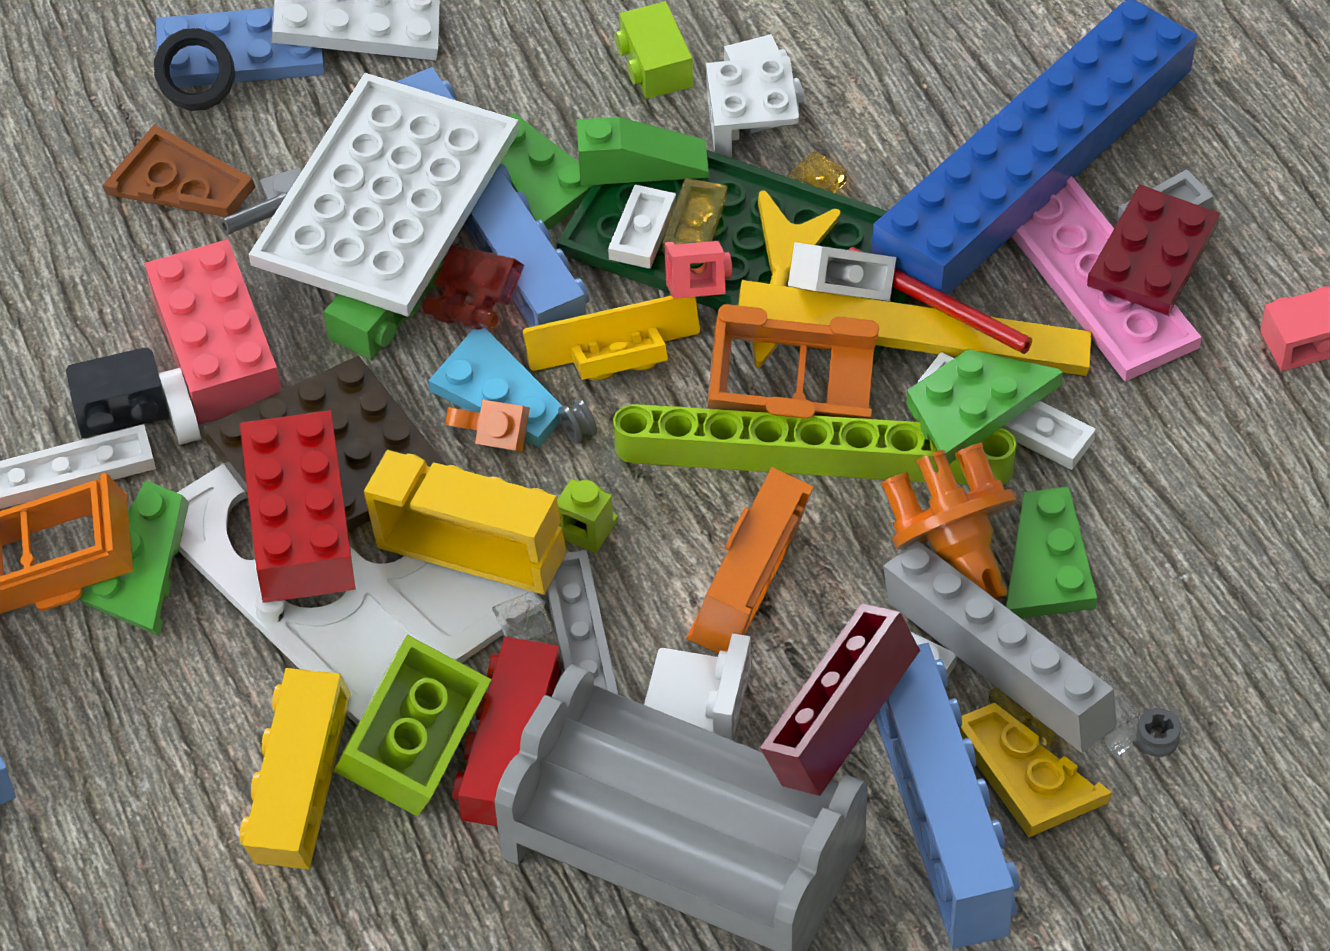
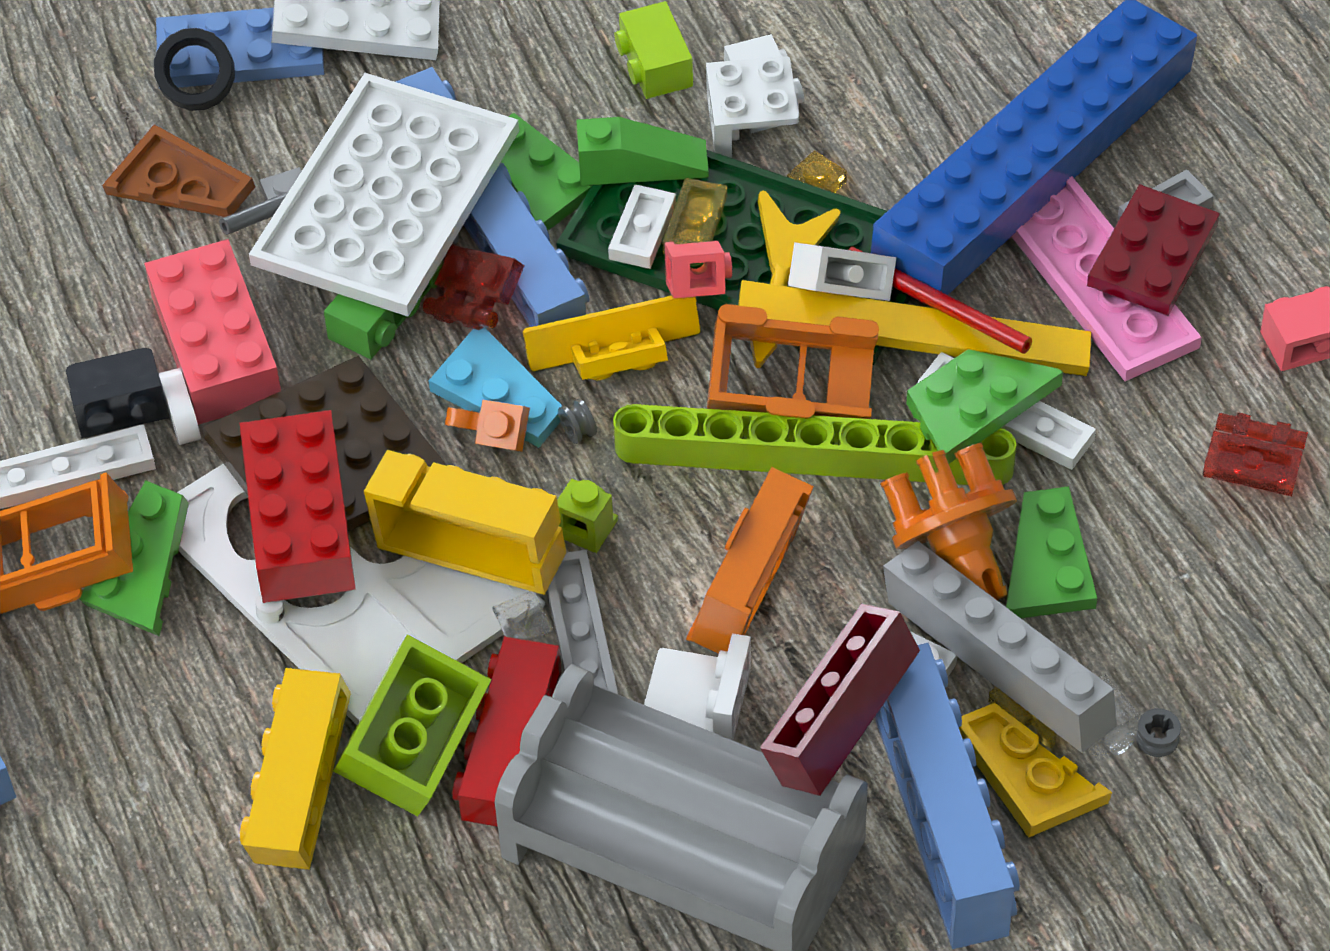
(1252, 461): none -> clear red plate

